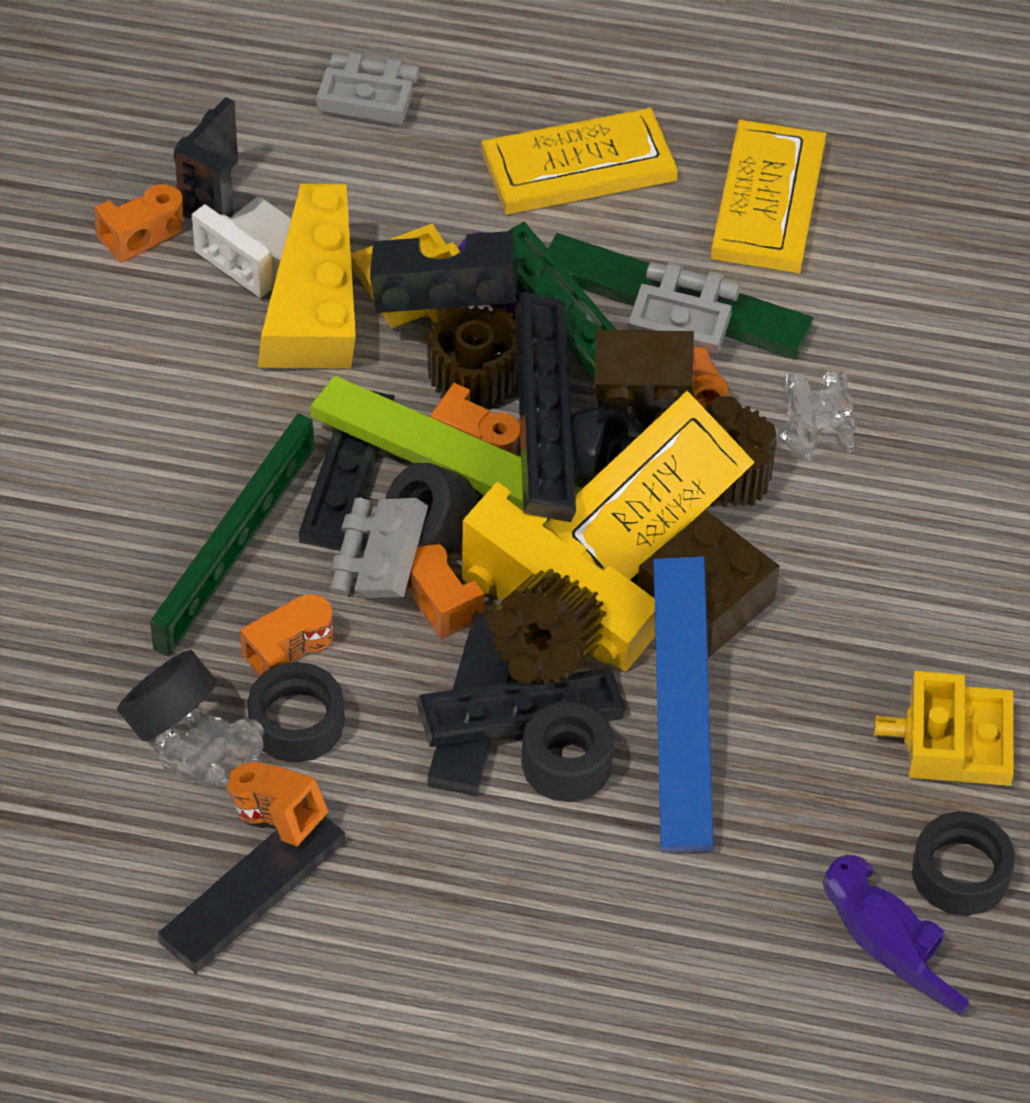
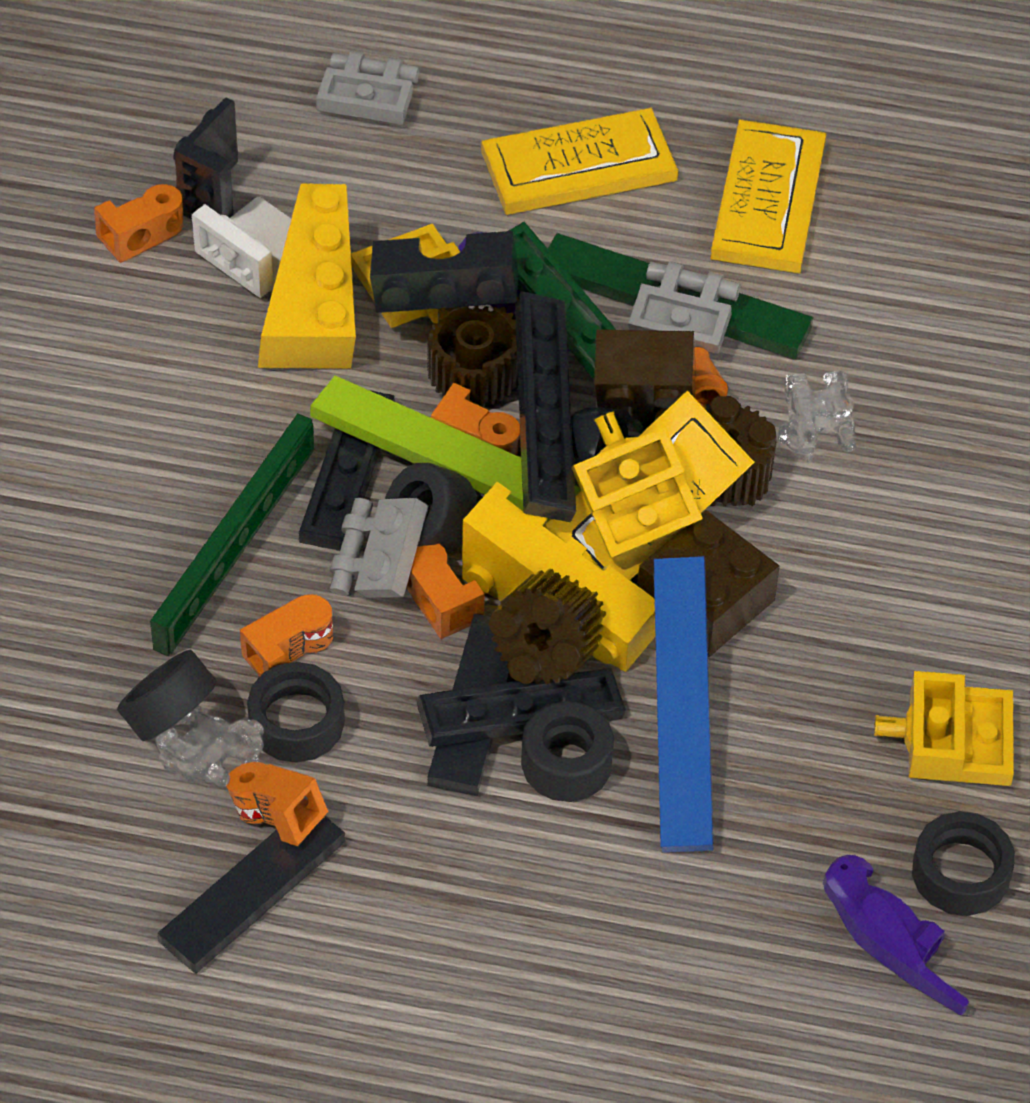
(635, 488): none -> yellow plate

